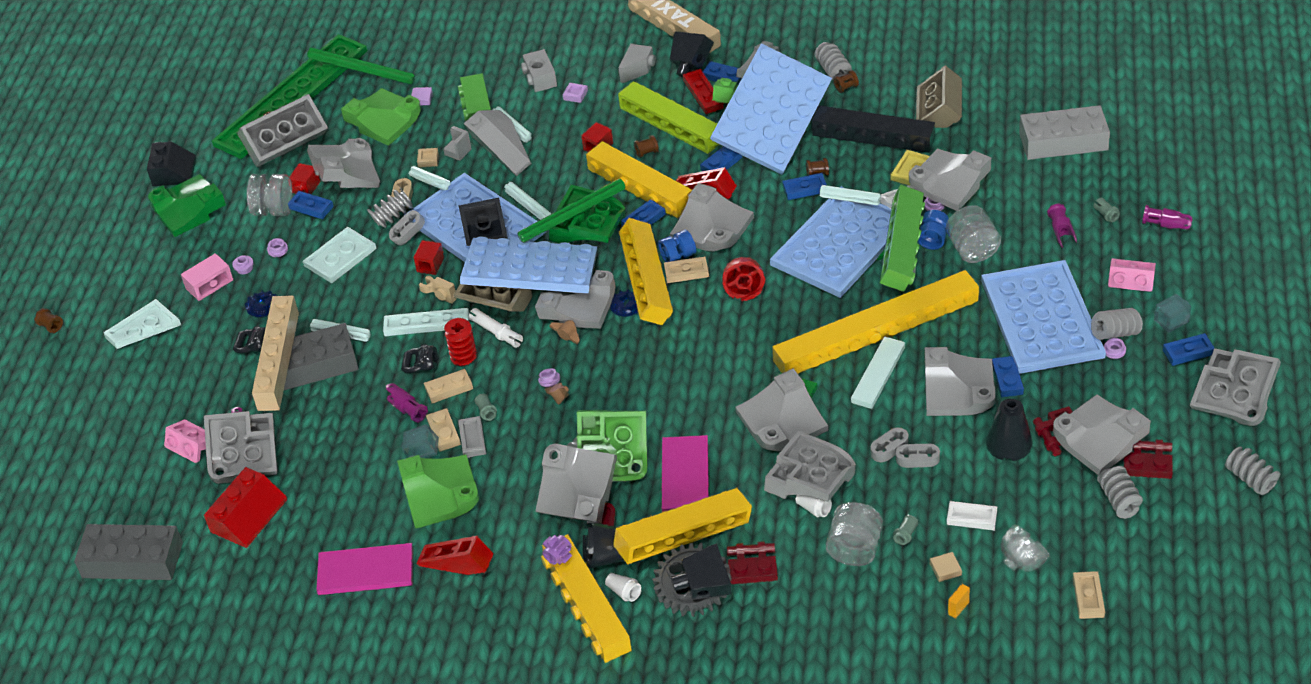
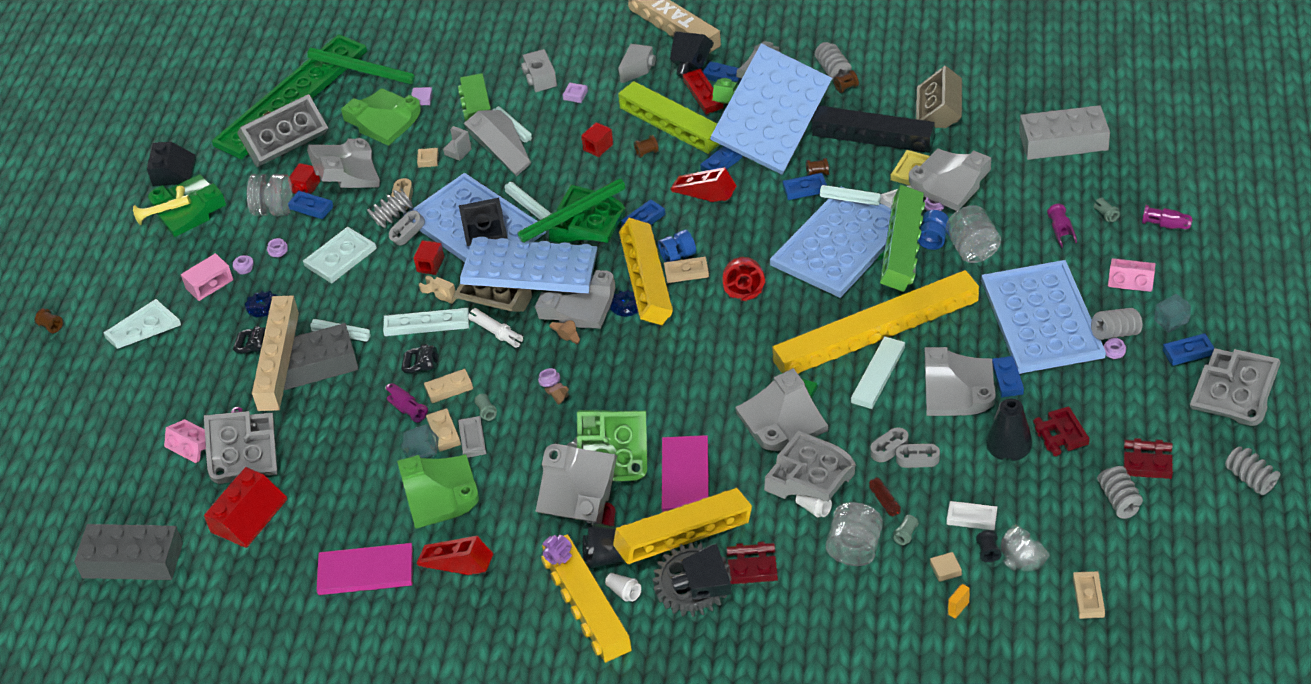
(181, 200): none -> light yellow piece
(429, 178): light aqua axle -> none
(460, 341): red piece -> none
(638, 178): yellow brick -> none
(712, 219): light grey slope -> none
(884, 496): none -> clear red axle
(988, 546): none -> black bush
(1100, 432): light grey slope -> none

